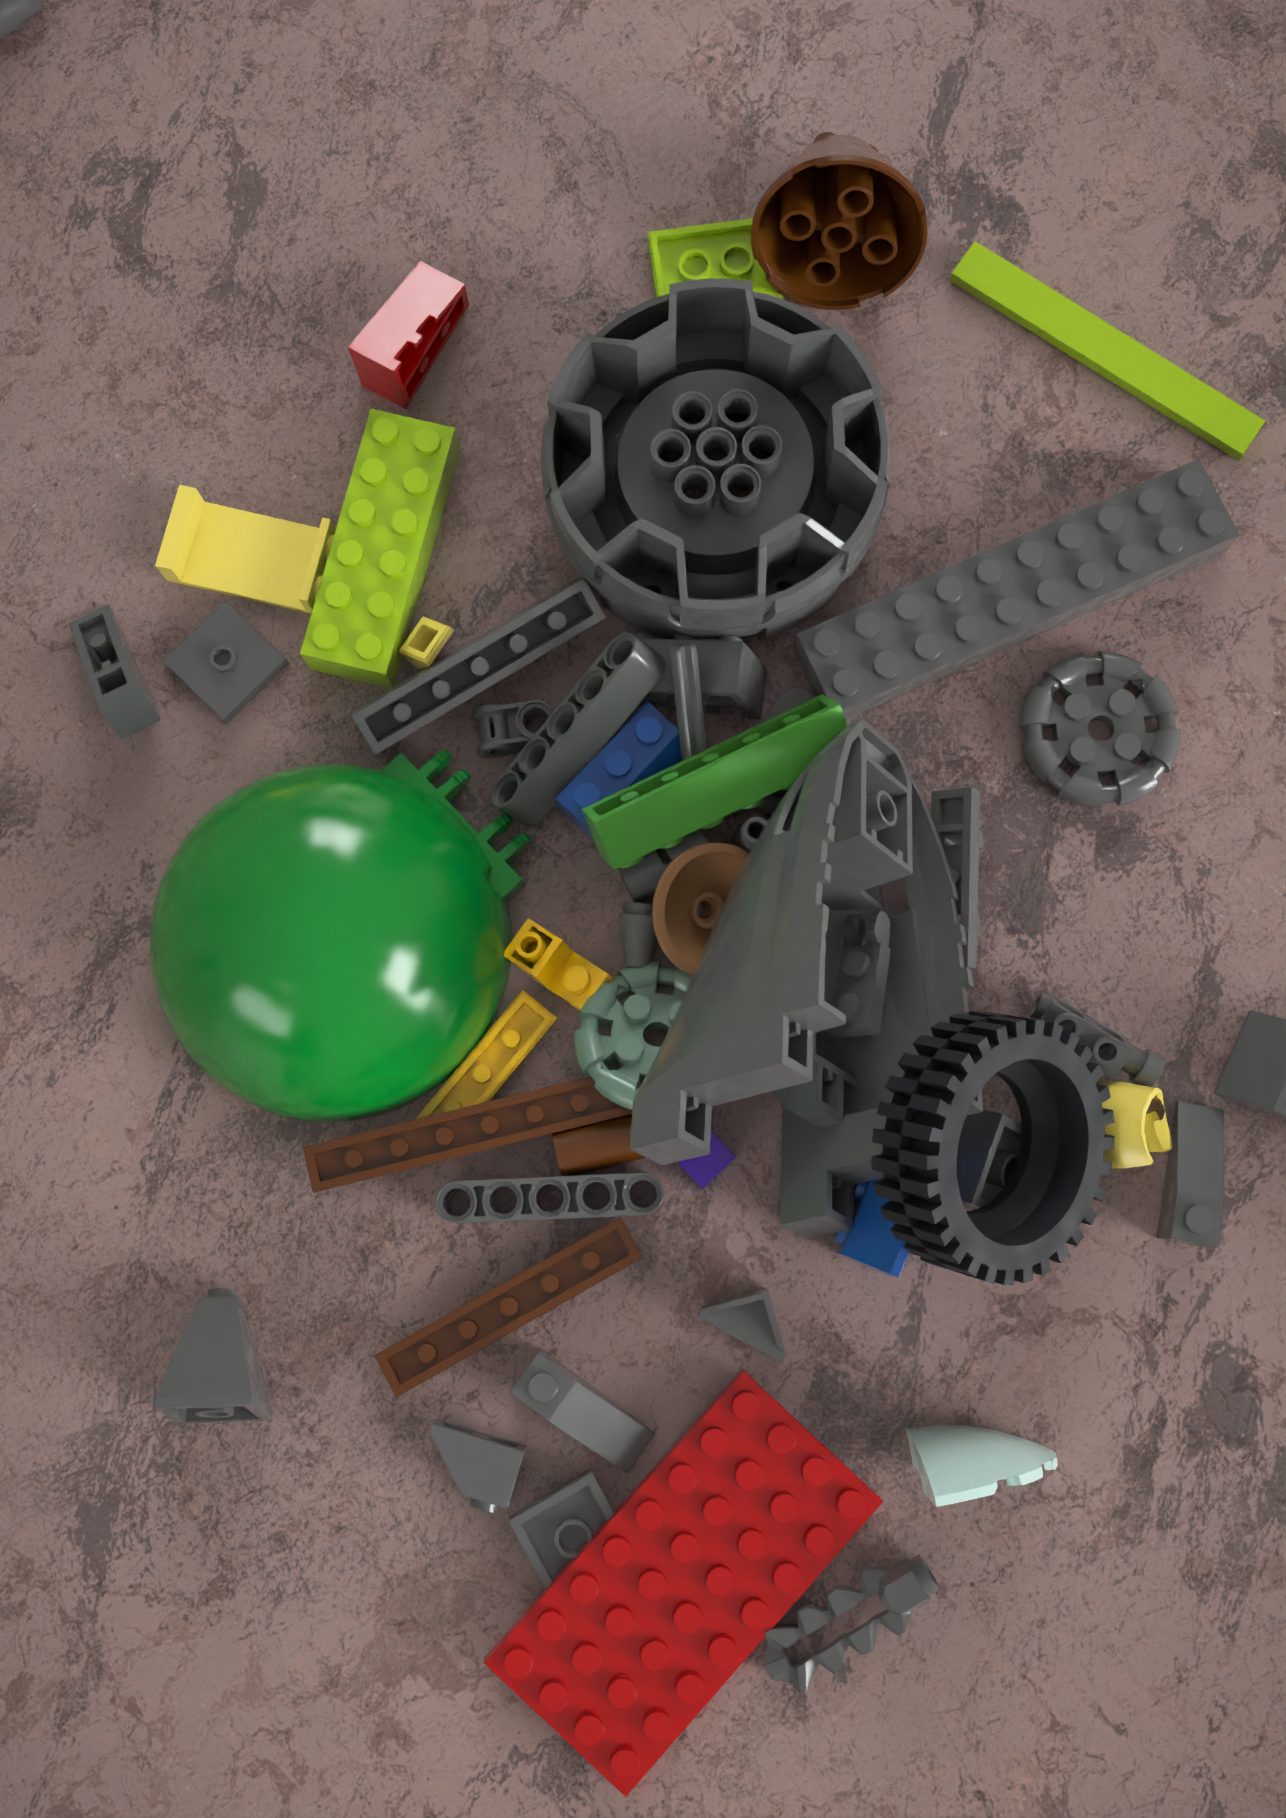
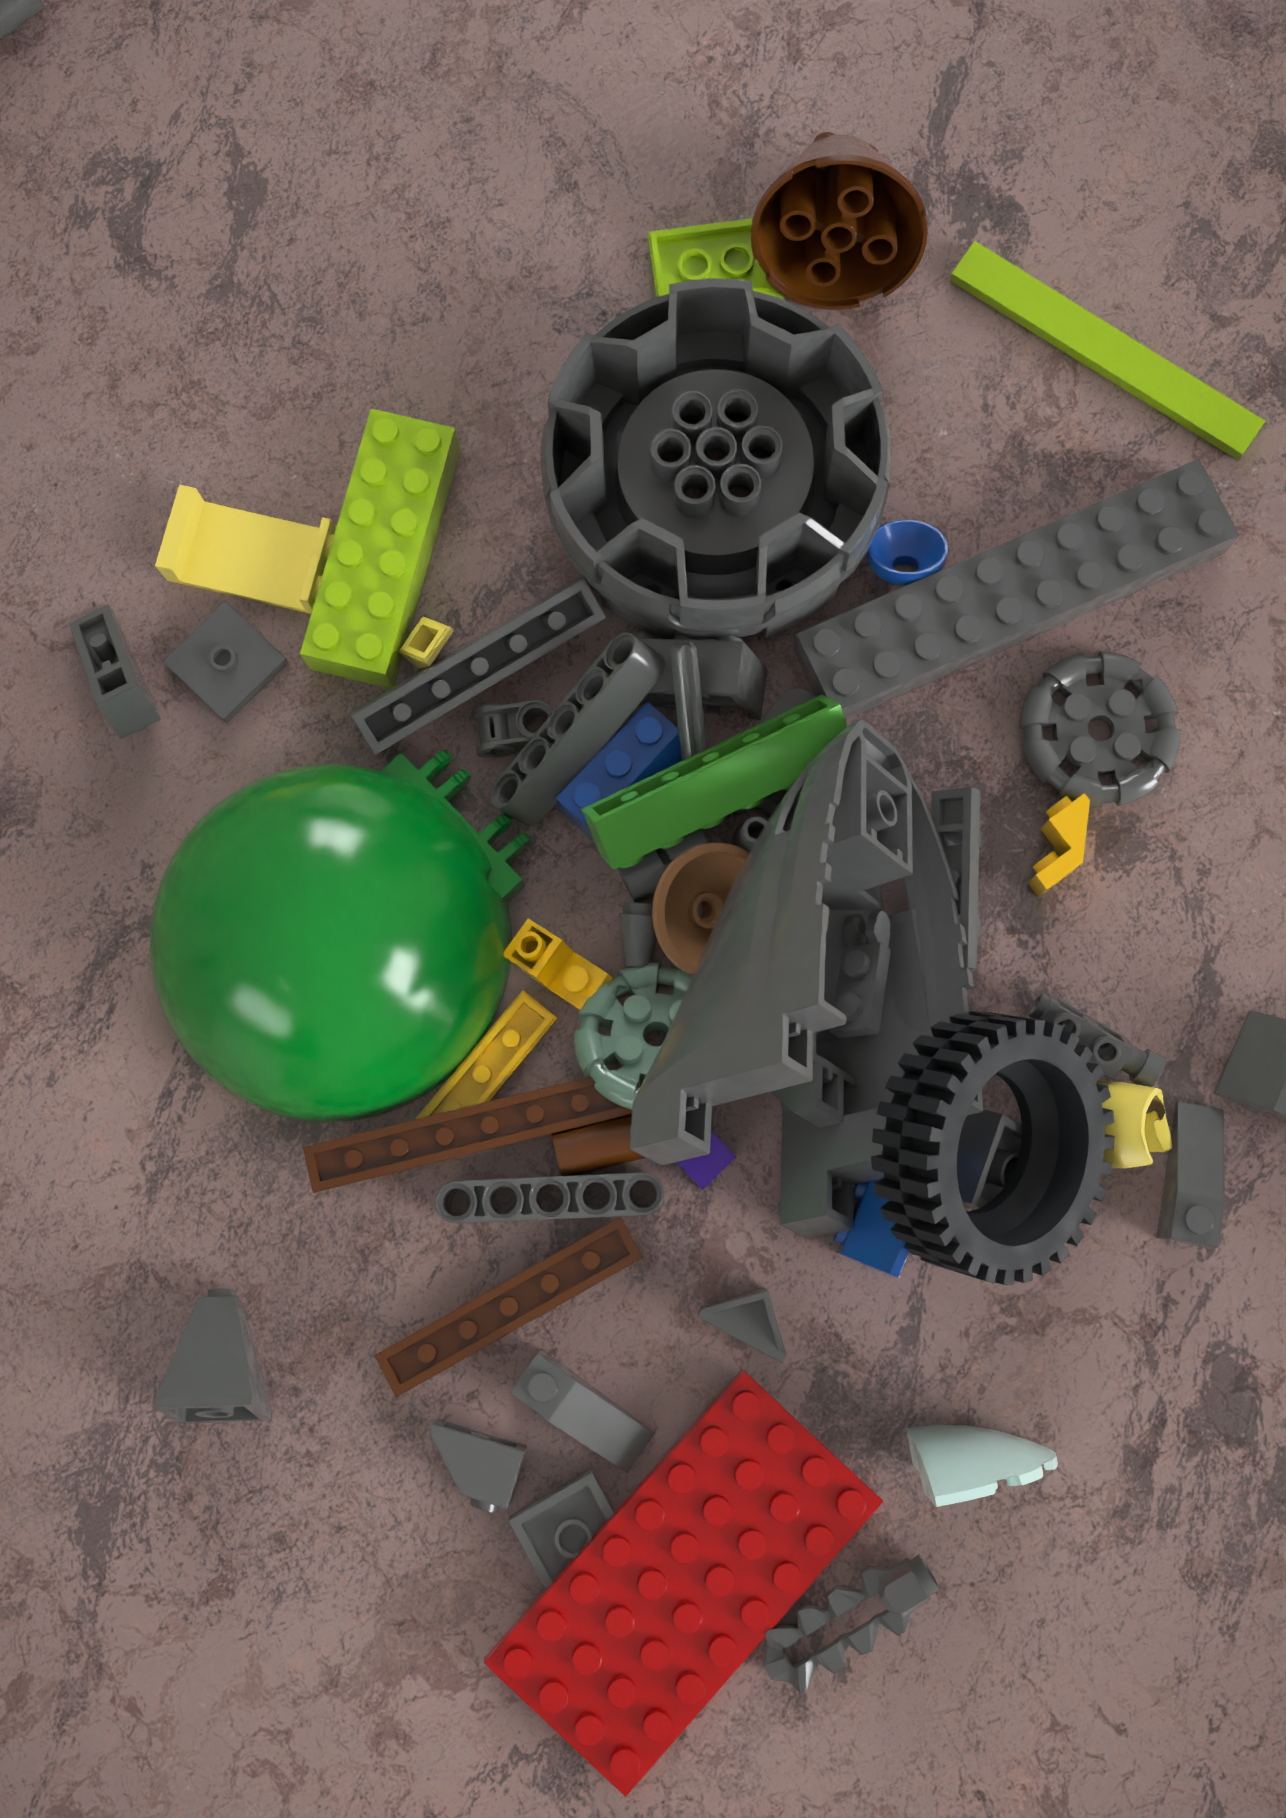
(408, 334): wedge -> none
(910, 544): none -> blue piece
(1067, 834): none -> yellow slope

